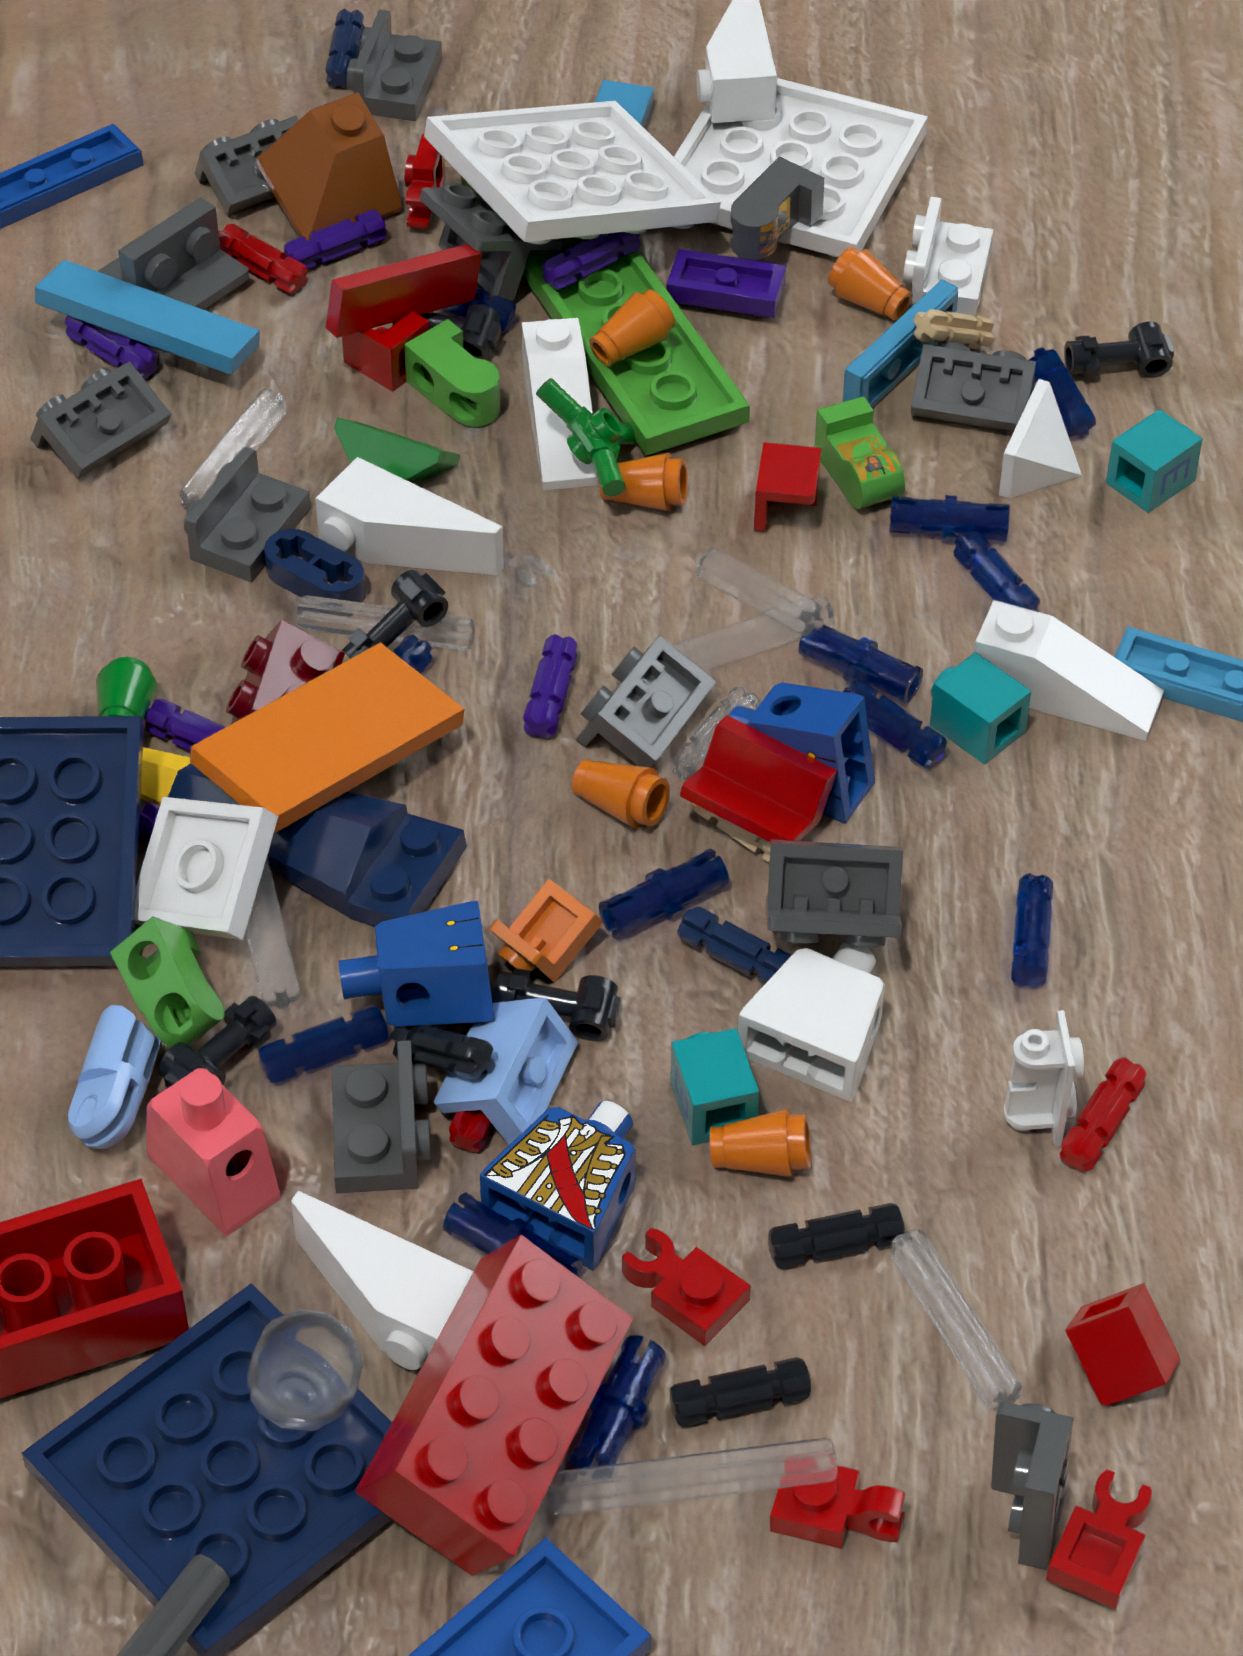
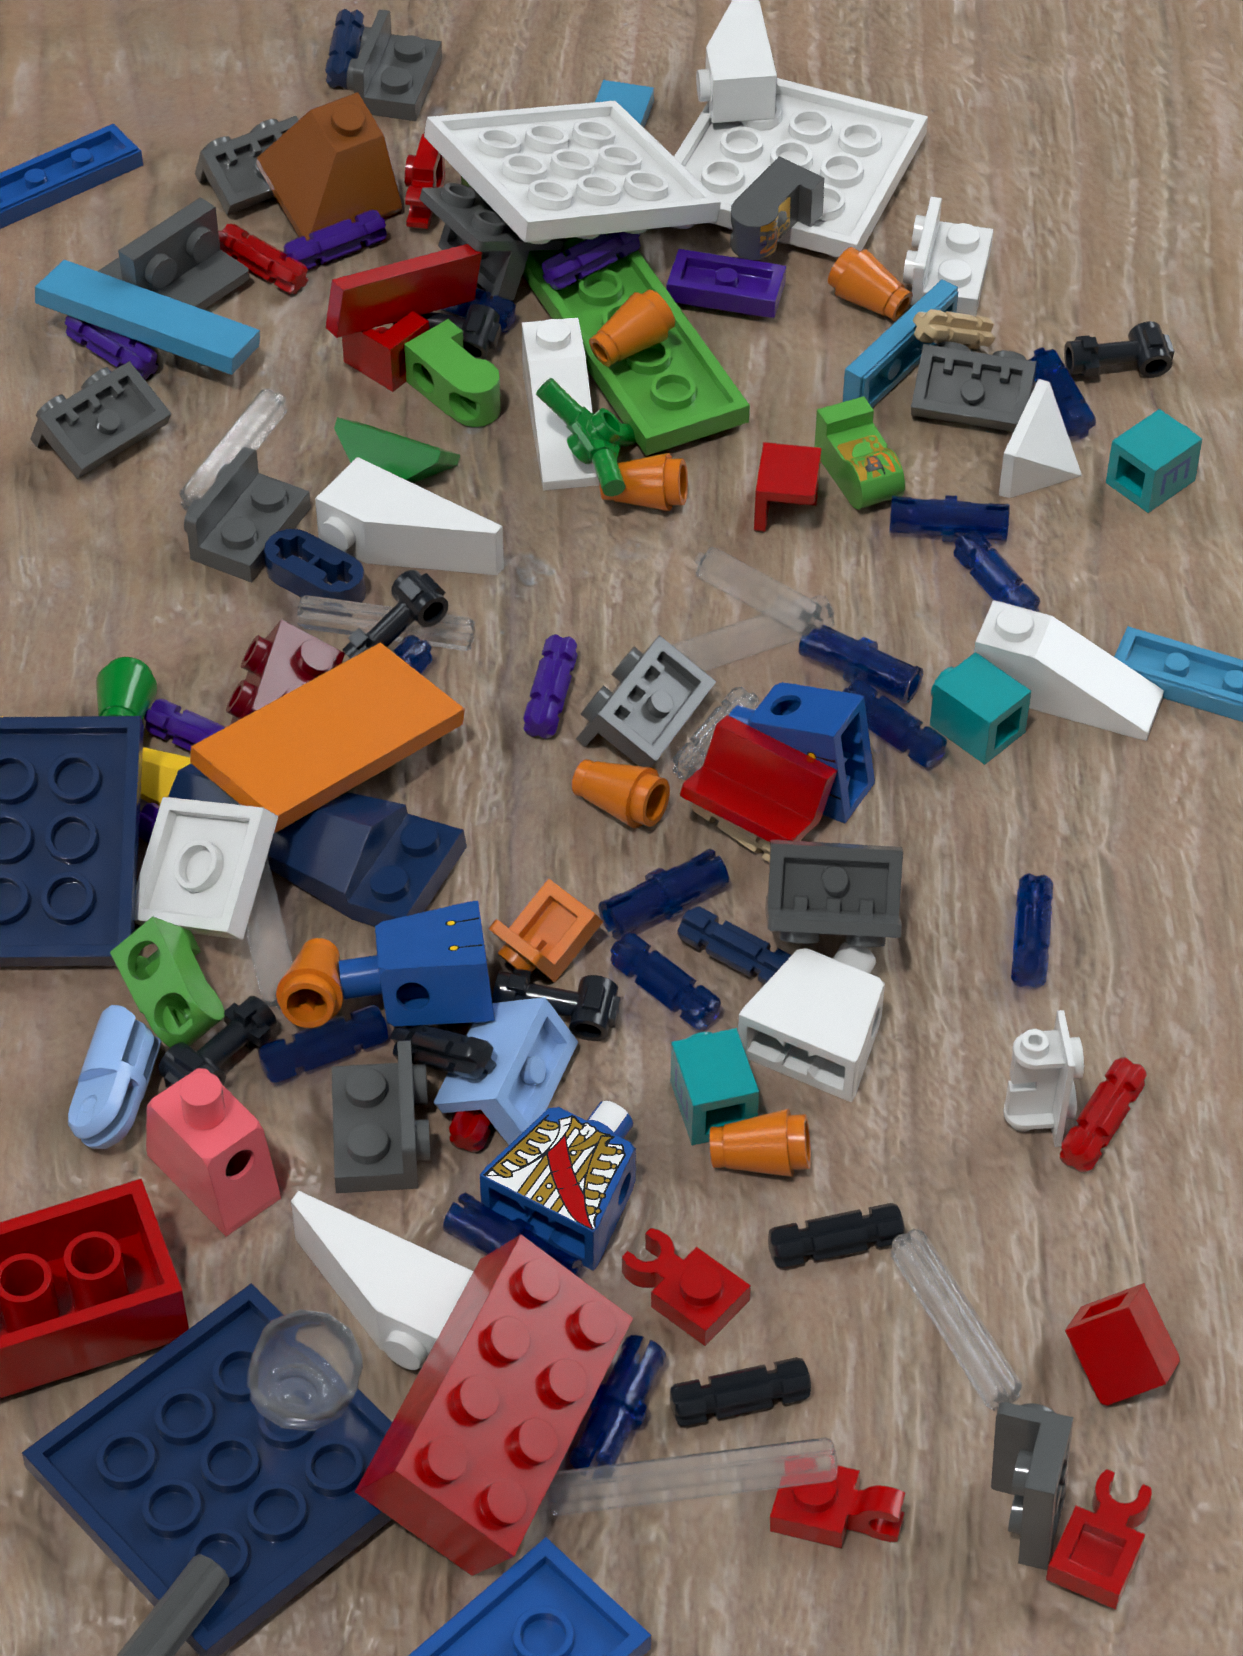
(312, 985): none -> orange cone
(665, 981): none -> clear blue axle

